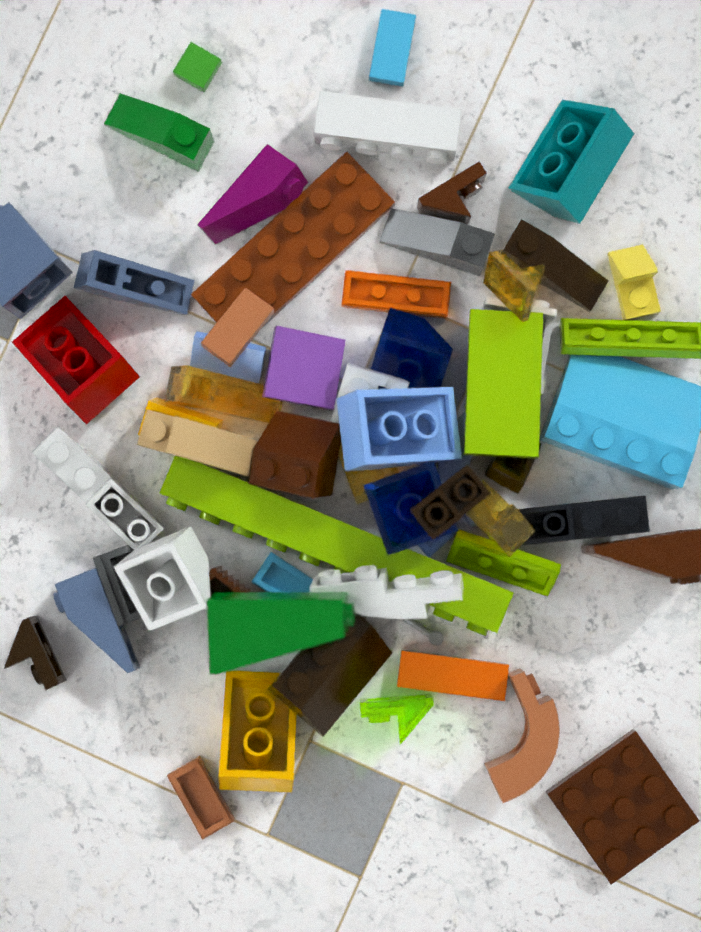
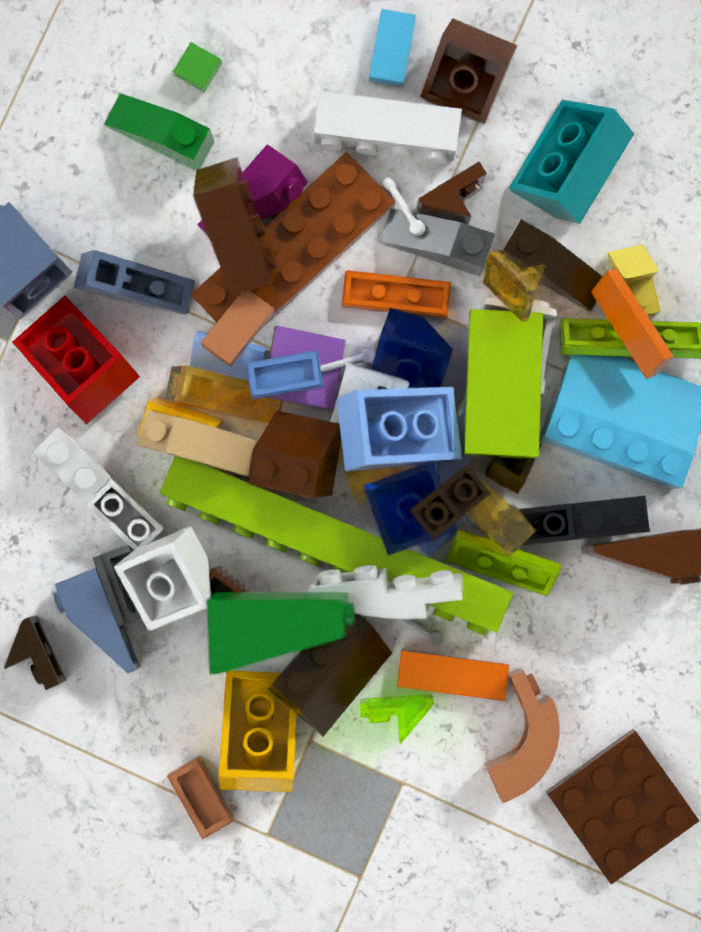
(233, 226): none -> reddish brown wedge
(280, 576): medium azure tile -> none
(285, 375): none -> medium blue tile
(366, 356): none -> white hinge
(416, 226): none -> white hinge
(468, 70): none -> reddish brown slope
(631, 323): none -> orange tile

